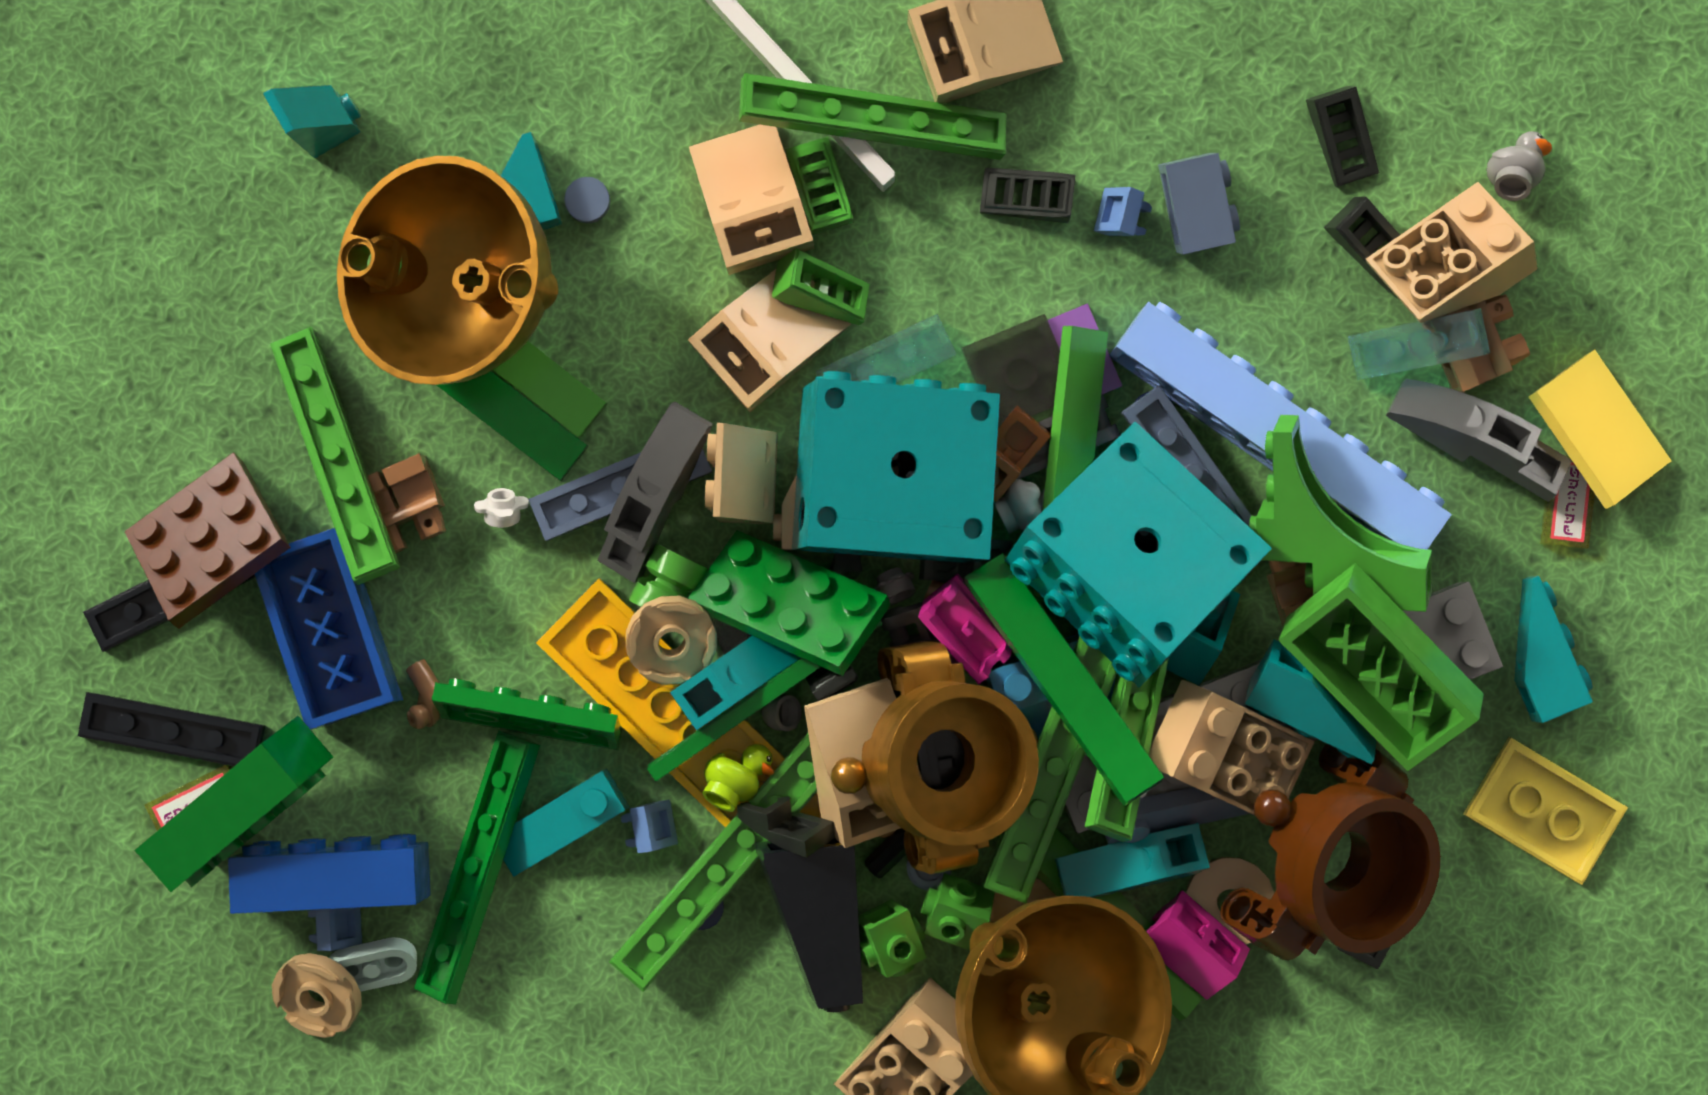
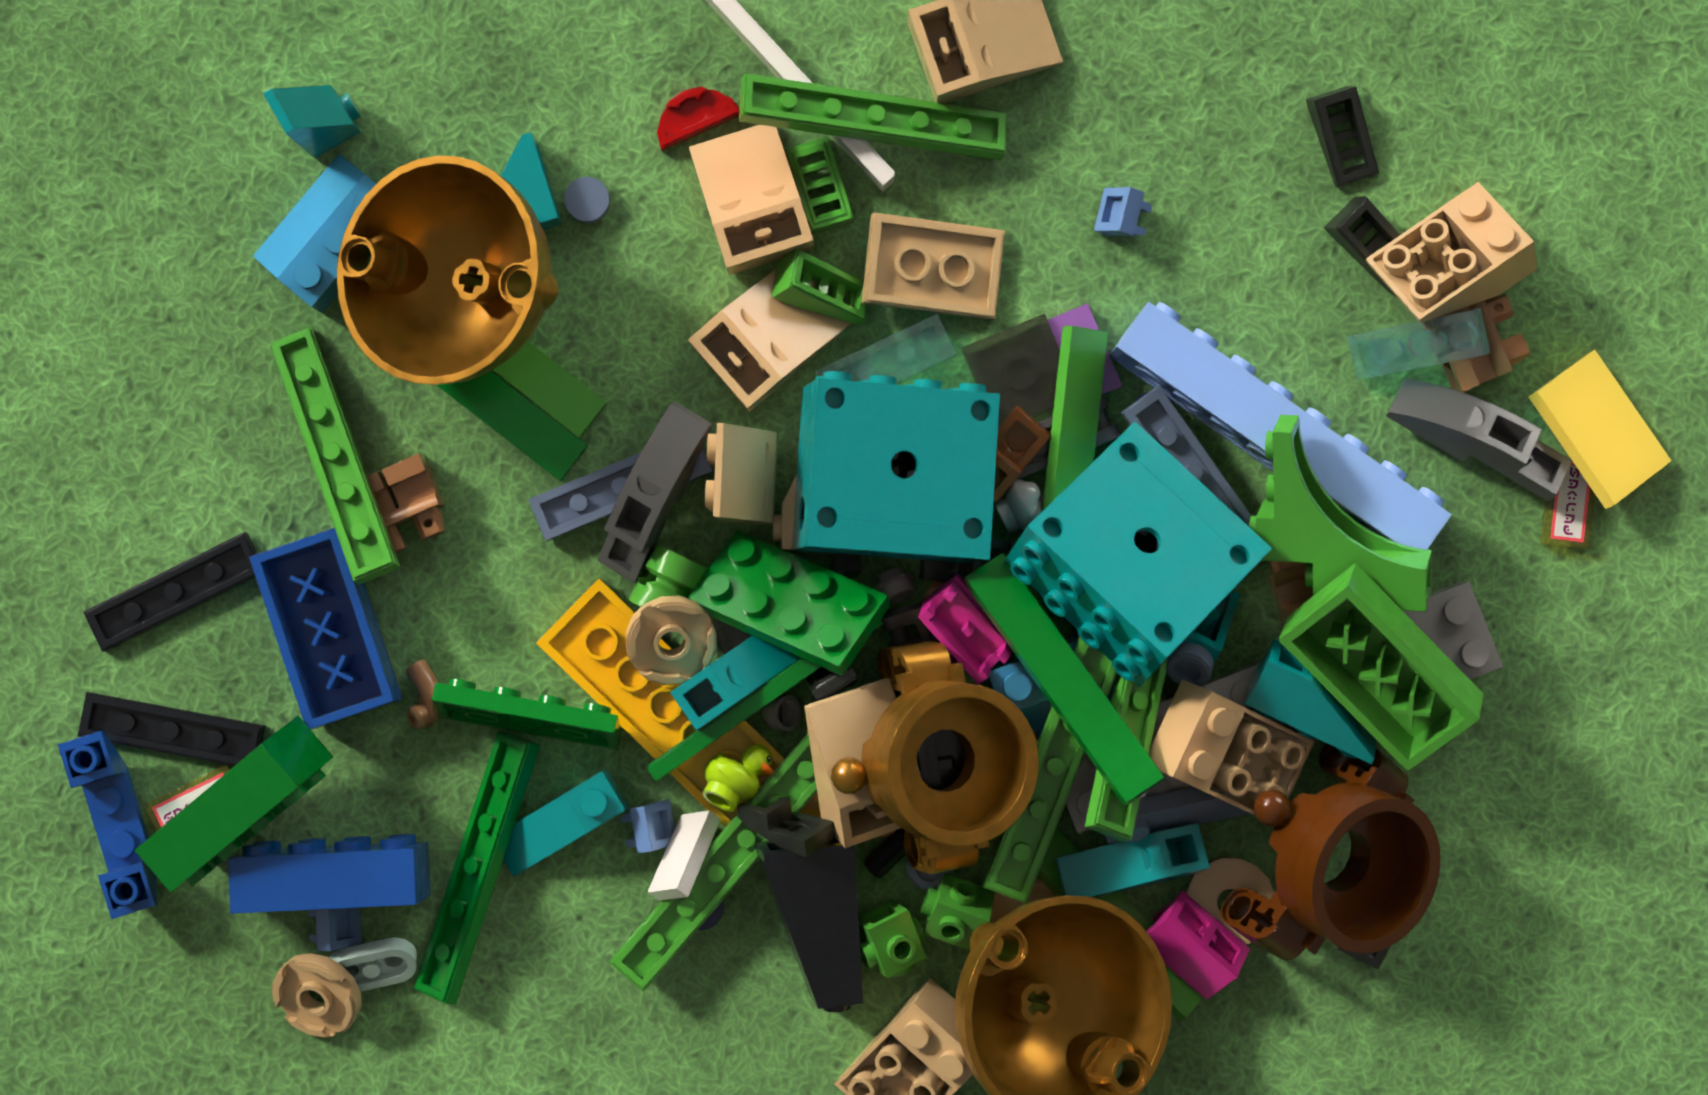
(117, 819): none -> blue slope
(206, 540): plate -> none
(308, 240): none -> dark azure slope
(501, 507): white plate -> none
(684, 855): none -> white tile
(693, 114): none -> red tile
(933, 266): none -> tan tile
(1043, 212): pearl dark grey slope -> none
(1190, 664): none -> sand blue tile
(1199, 202): sand blue brick -> none
(1519, 167): light grey animal -> none
(1544, 660): teal slope -> none
(1545, 811): light yellow tile -> none

